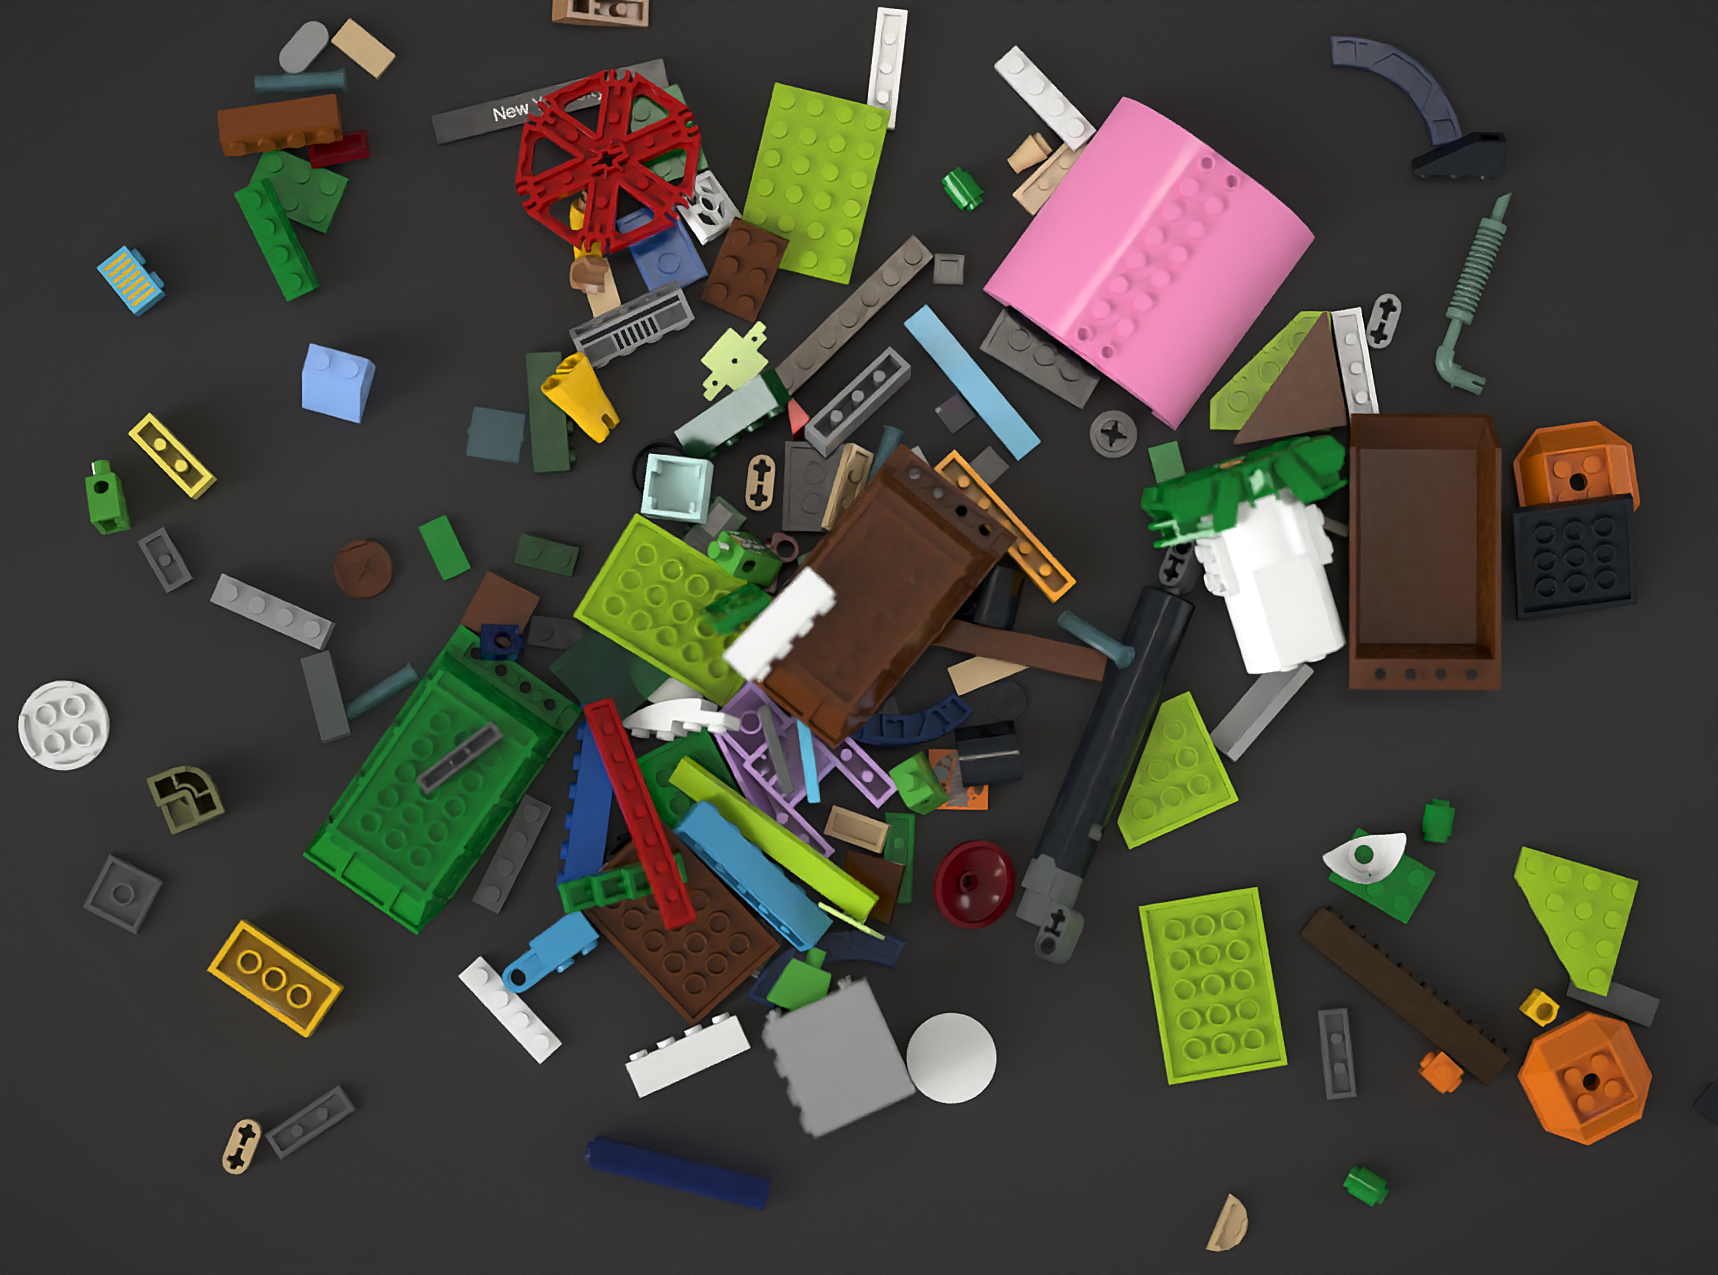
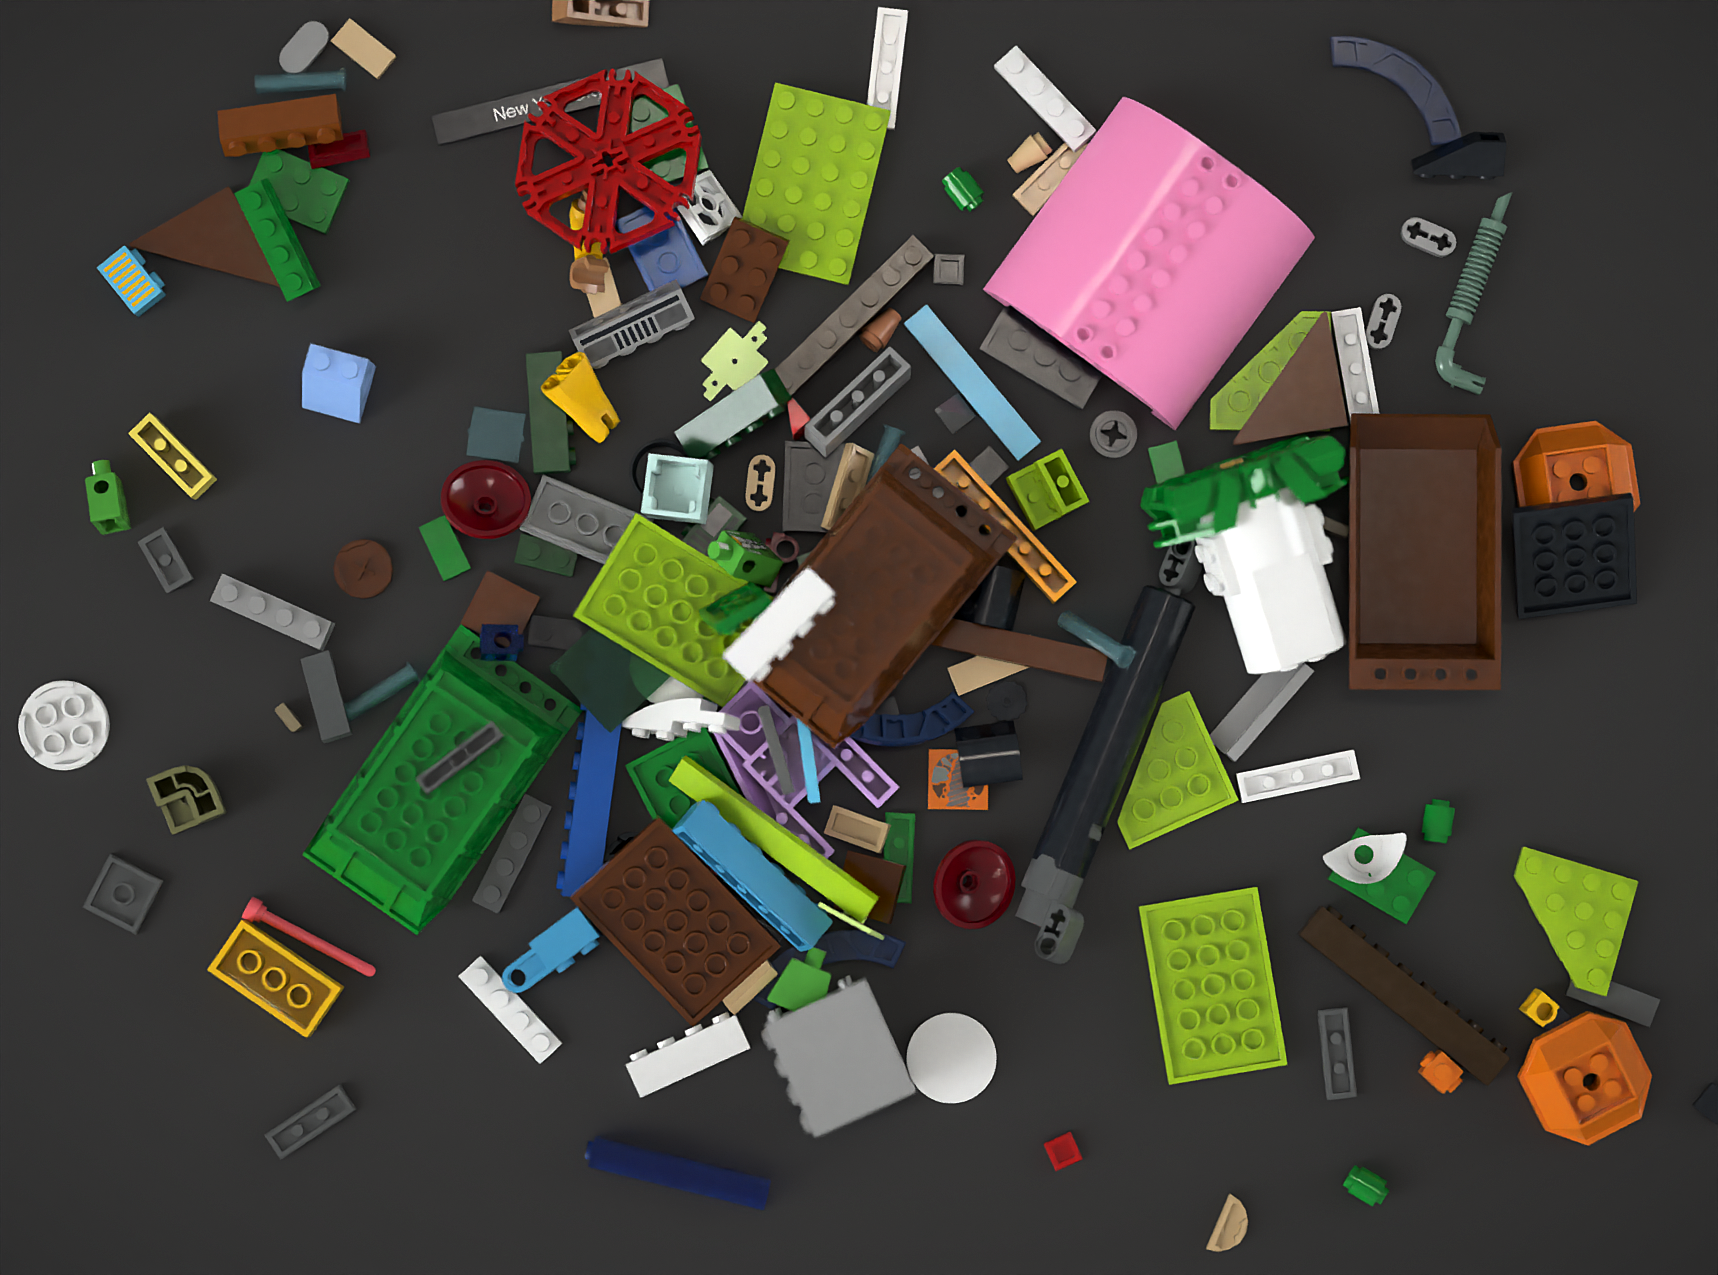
(212, 237): none -> reddish brown tile
(248, 1149): tan beam -> none
(258, 912): none -> coral piece
(289, 718): none -> dark tan tile
(489, 487): none -> dark red dish
(576, 519): none -> light grey tile
(609, 886): green slope -> none
(639, 813): red tile -> none
(750, 987): none -> tan tile
(880, 330): none -> nougat cone
(918, 783): bright green torso -> none
(1047, 490): none -> lime brick
(1063, 1151): none -> red tile
(1297, 776): none -> white plate
(1430, 230): none -> light grey beam

